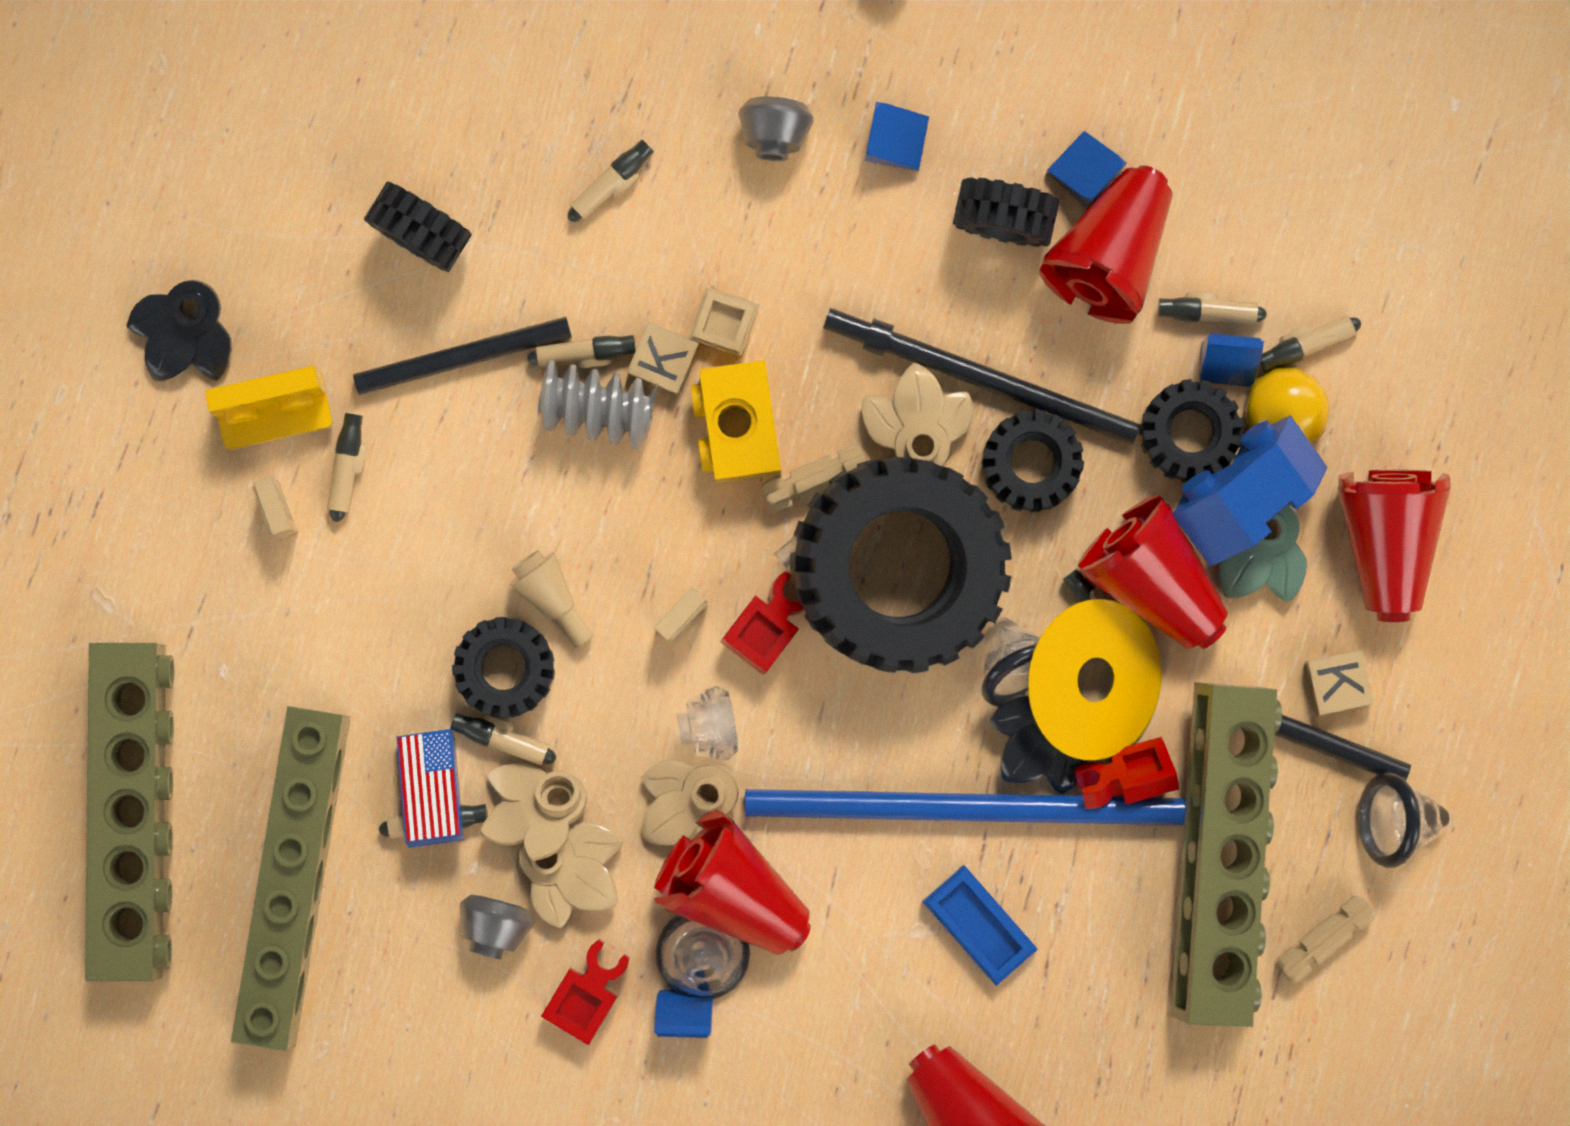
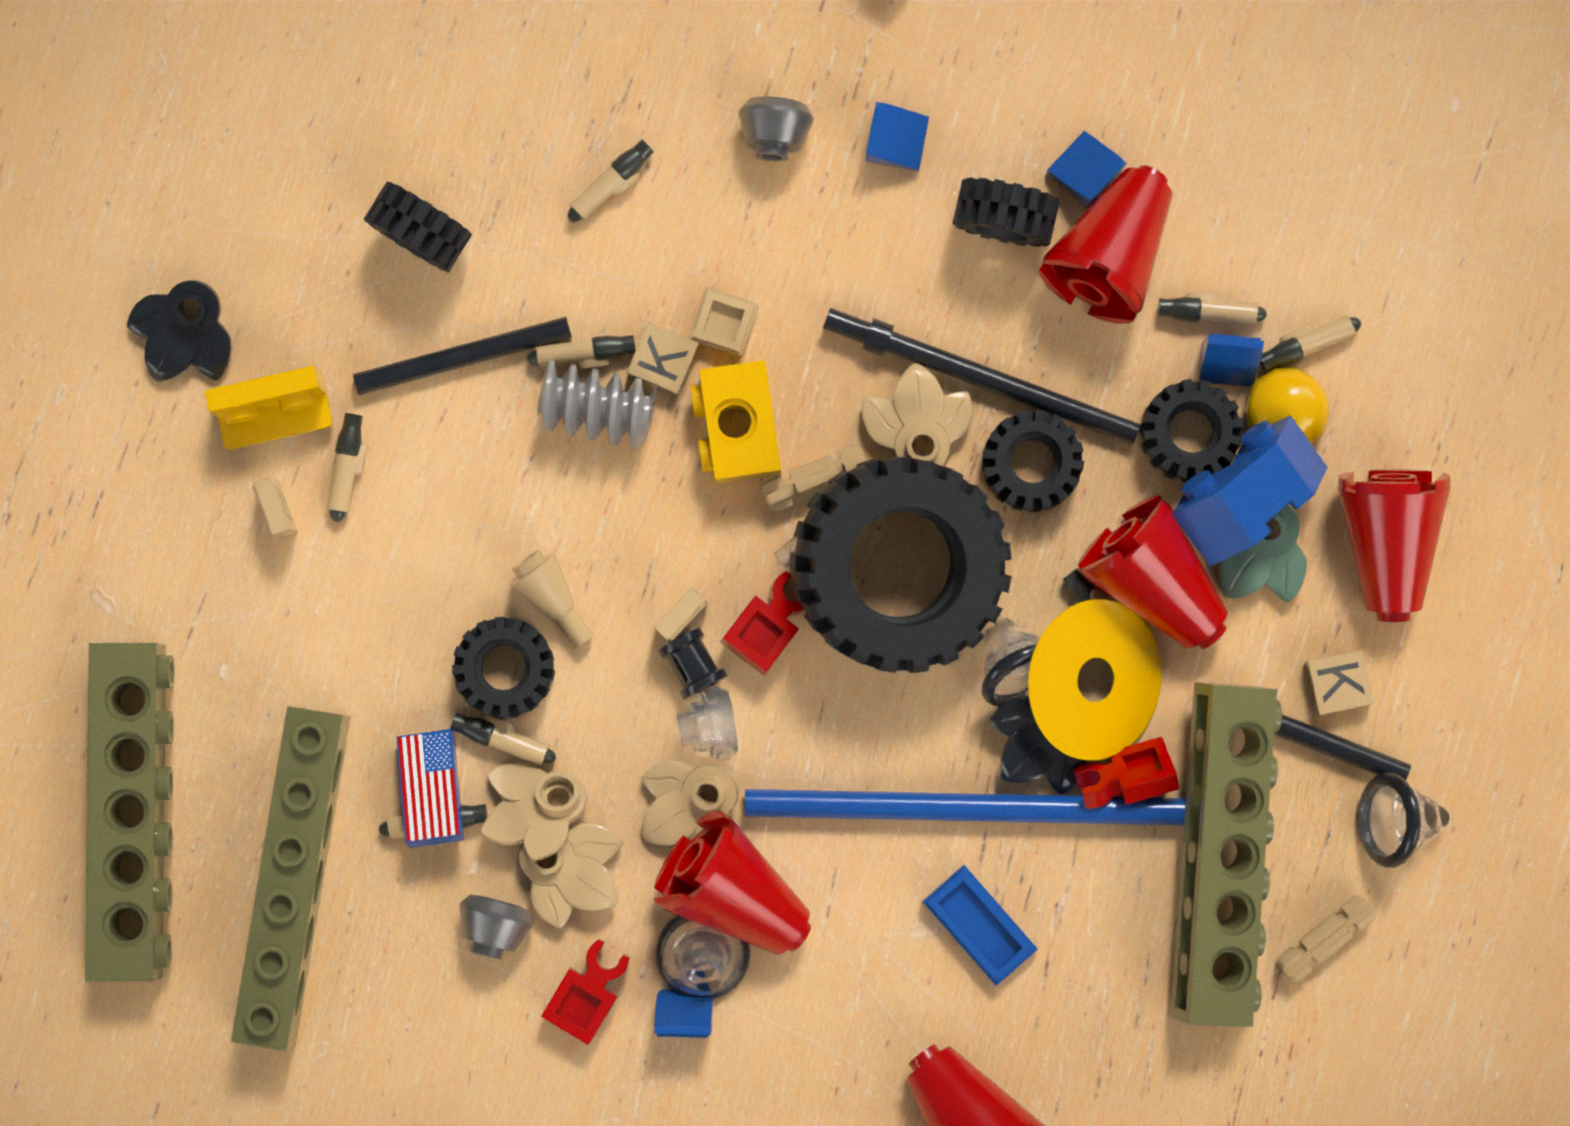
(692, 663): none -> black bush

